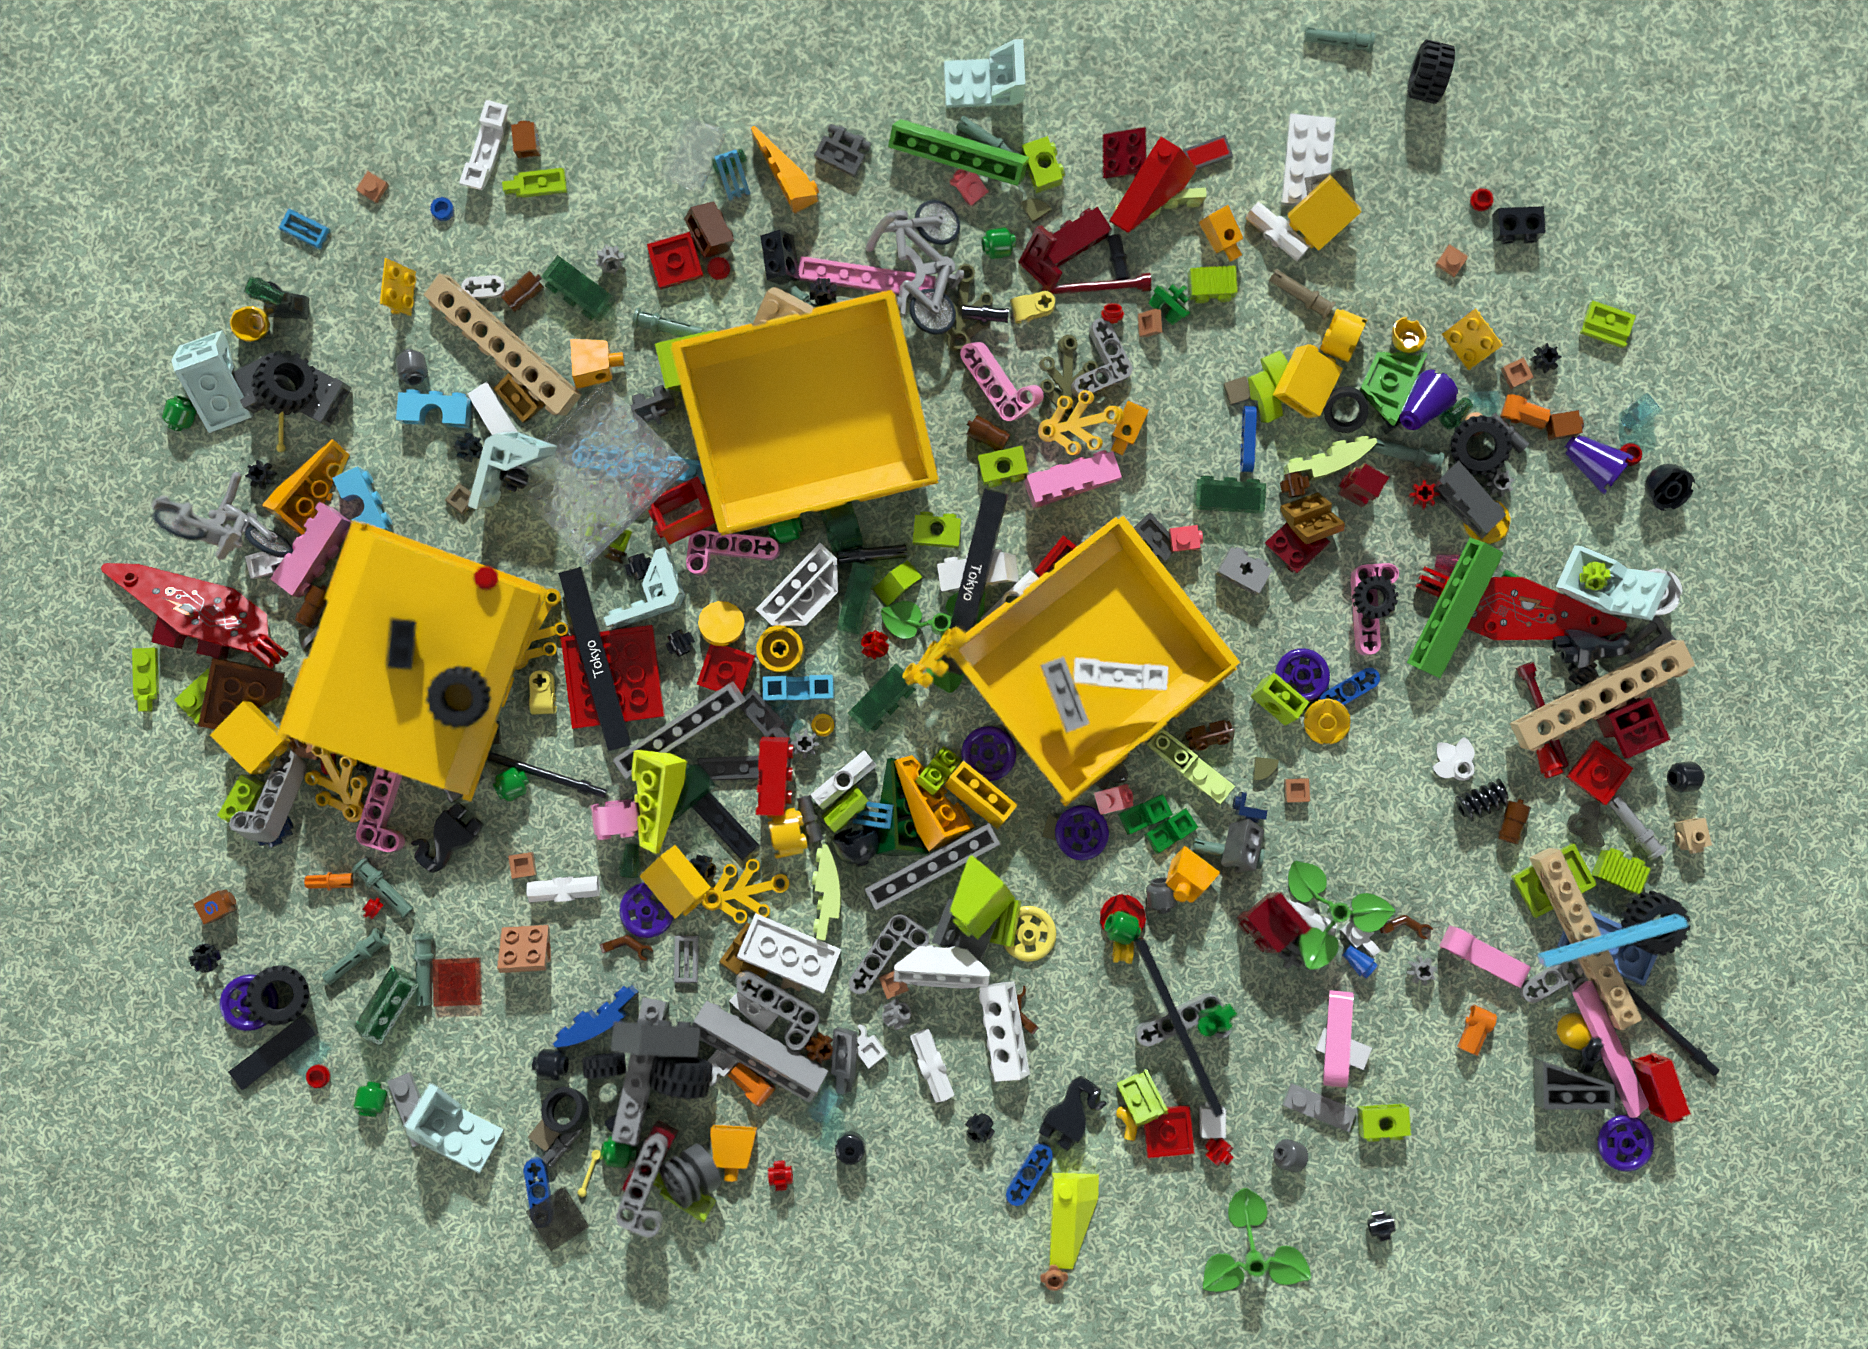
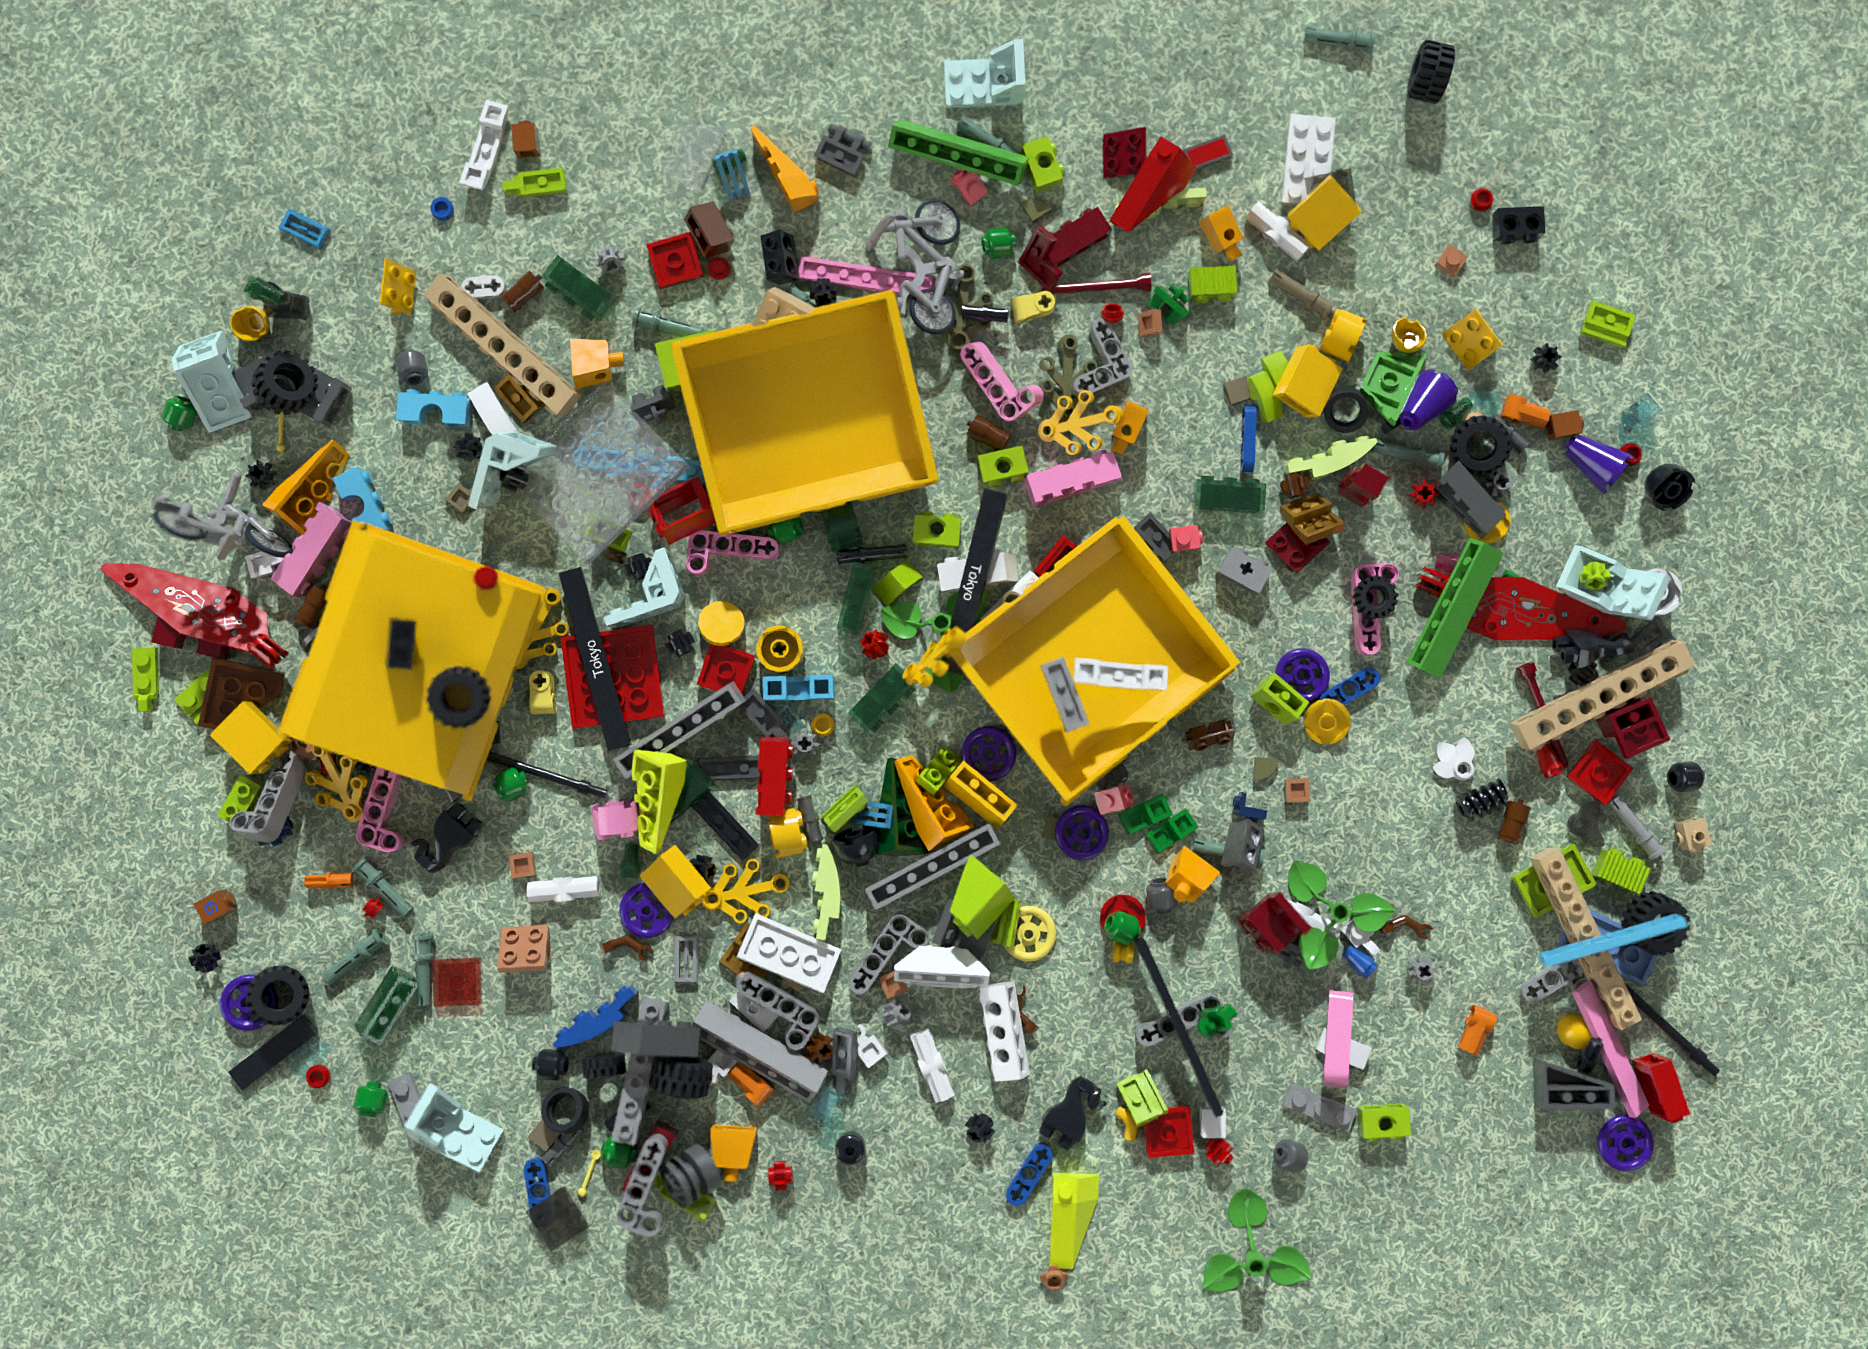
(372, 187): nougat plate -> none
(803, 590): white wedge -> none
(831, 790): white piece -> none
(1118, 257): black axle -> none
(1190, 766): yellowish green slope -> none
(1381, 1225): black gear -> none
(1484, 956): bright pink beam -> none
(1517, 373): nougat plate -> none

